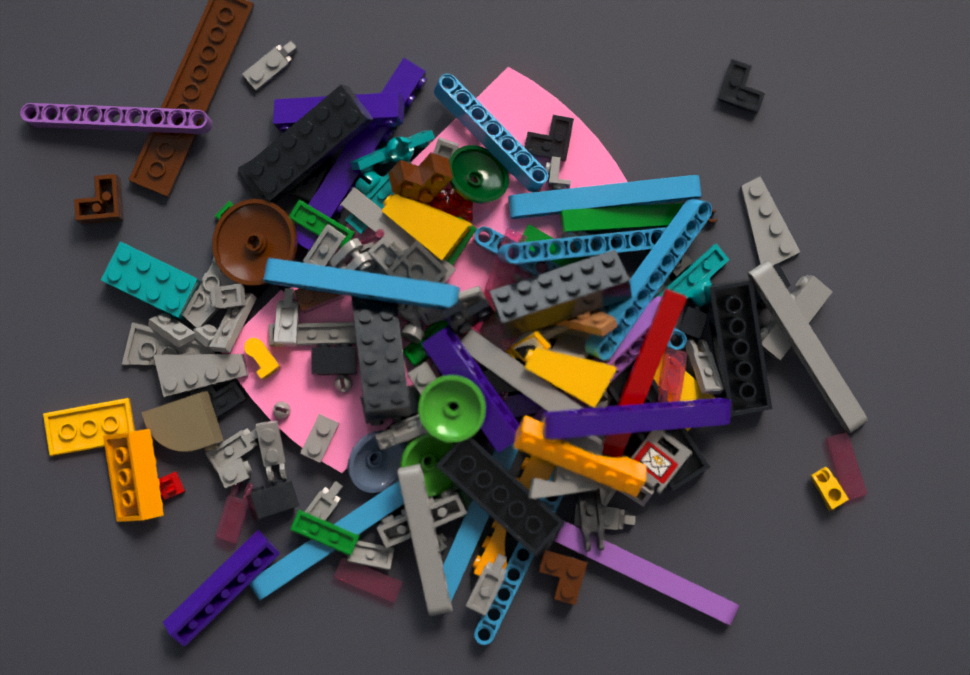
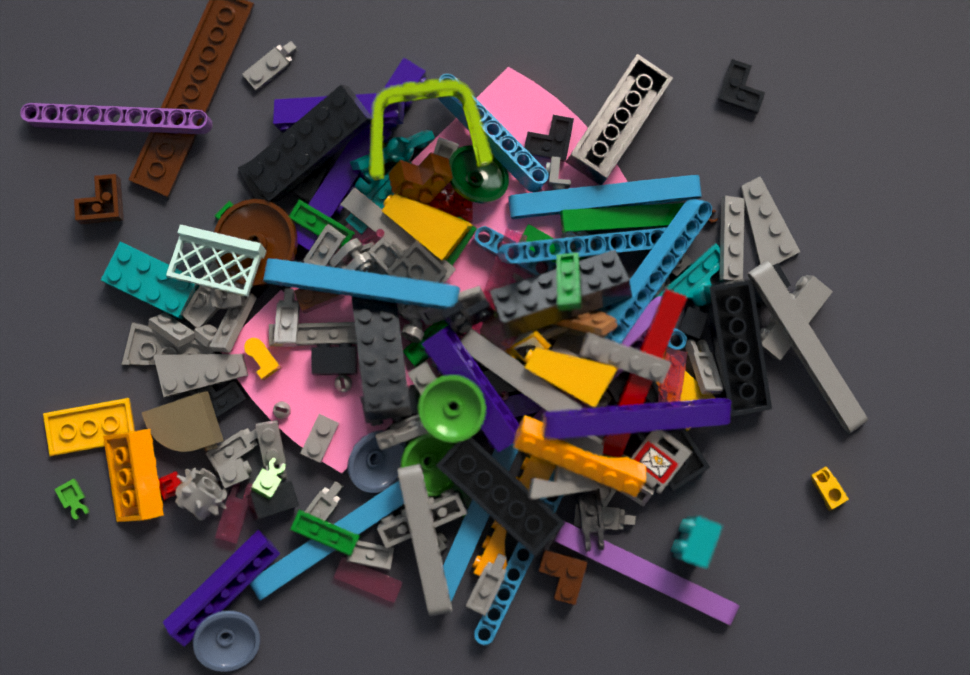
(71, 495): none -> bright green plate
(200, 493): none -> light grey brick
(224, 244): none -> light aqua fence
(230, 650): none -> sand blue dish
(268, 481): none -> plate
(428, 90): none -> lime windscreen
(568, 281): none -> tile
(619, 120): none -> brick
(625, 357): none -> light grey plate
(696, 541): none -> teal brick
(731, 238): none -> light grey plate
(846, 465): clear pink tile -> none

